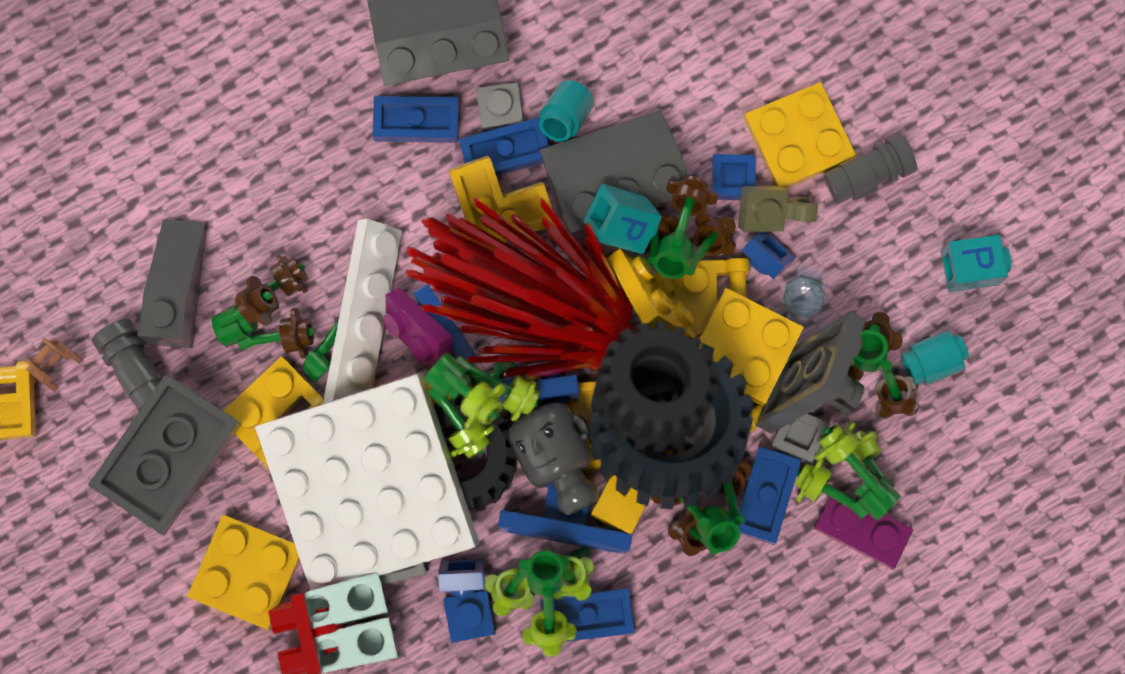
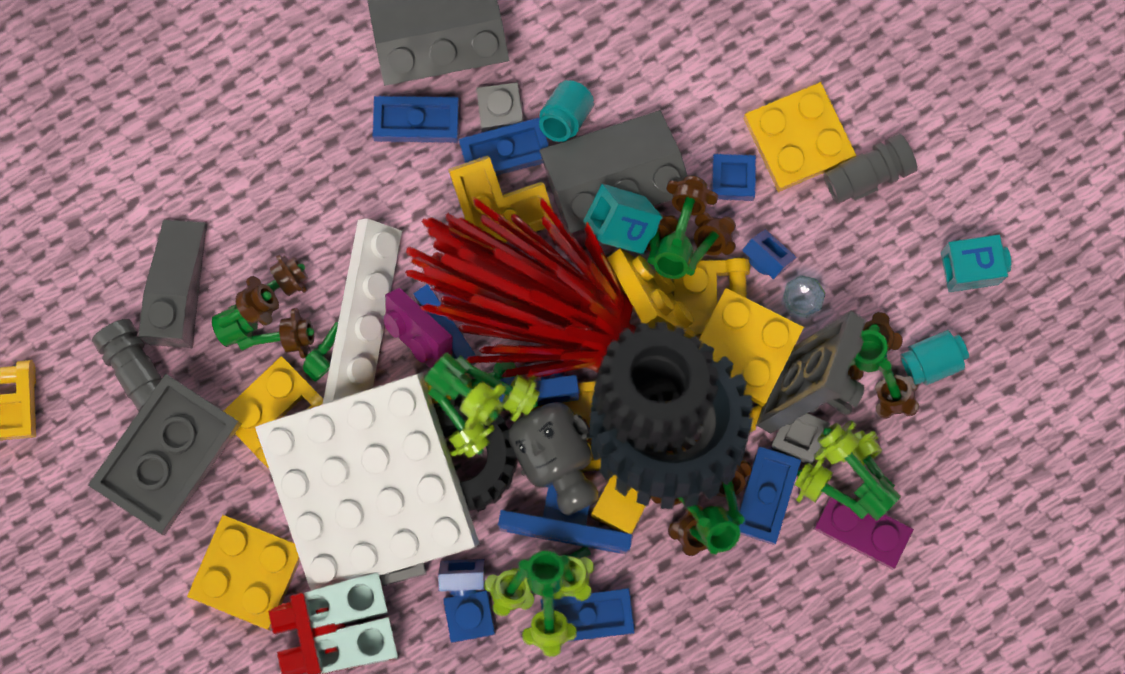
(41, 373): nougat piece -> none
(768, 207): olive plate -> none

